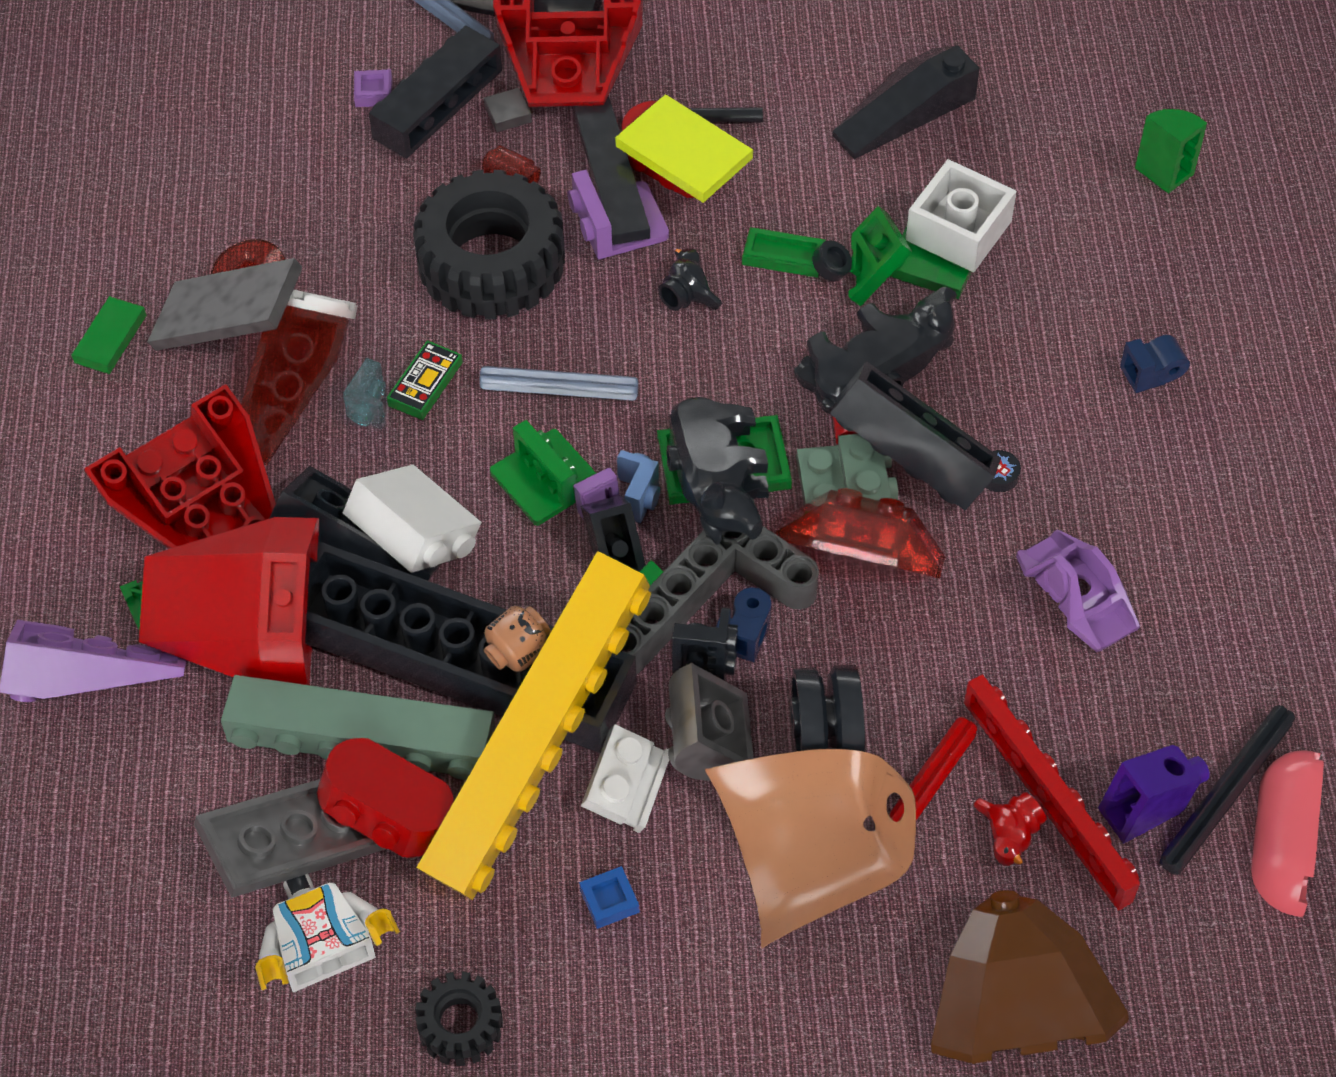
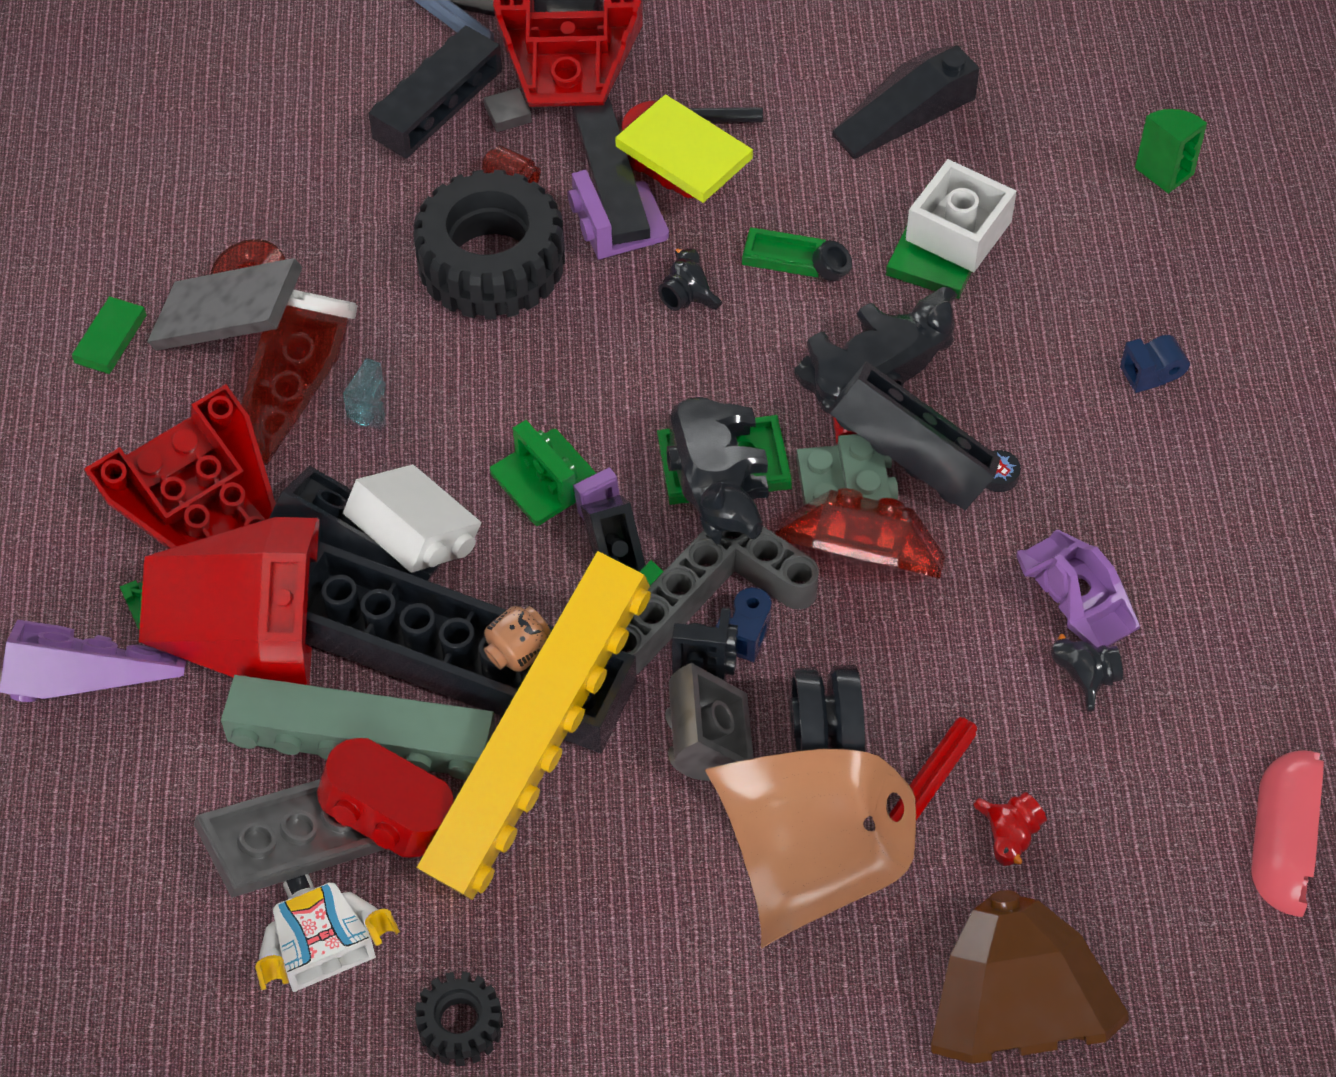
(371, 86): medium lavender tile -> none
(424, 380): tile -> none
(559, 383): axle -> none
(609, 897): blue plate -> none
(626, 778): white plate -> none
(643, 479): medium blue bracket -> none
(876, 254): green wing -> none
(1061, 804): red plate -> none
(1088, 665): none -> black animal
(1151, 790): dark purple torso -> none
(1226, 790): black axle -> none

